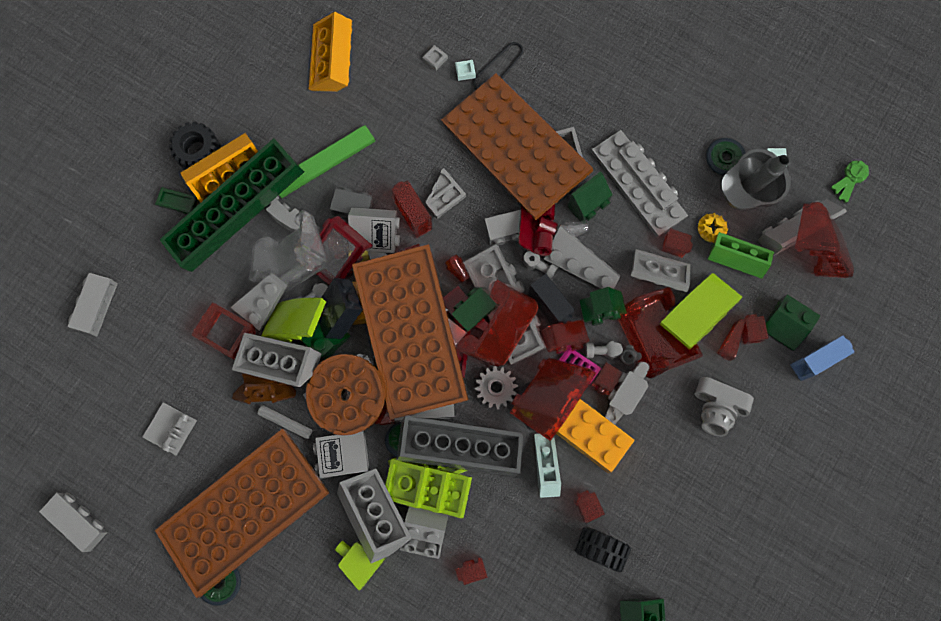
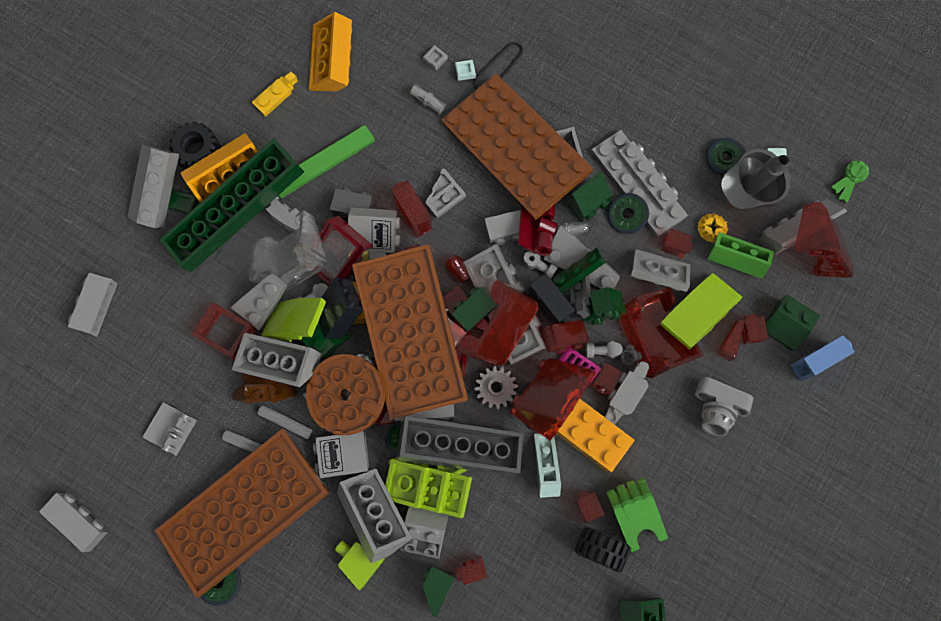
(152, 186): none -> light grey slope
(240, 441): none -> light grey axle
(275, 94): none -> yellow hinge
(427, 99): none -> light grey pin
(436, 586): none -> dark green slope
(579, 270): none -> dark green plate
(580, 297): none -> dark grey hinge
(633, 224): none -> dark green wheel
(636, 511): none -> bright green piece

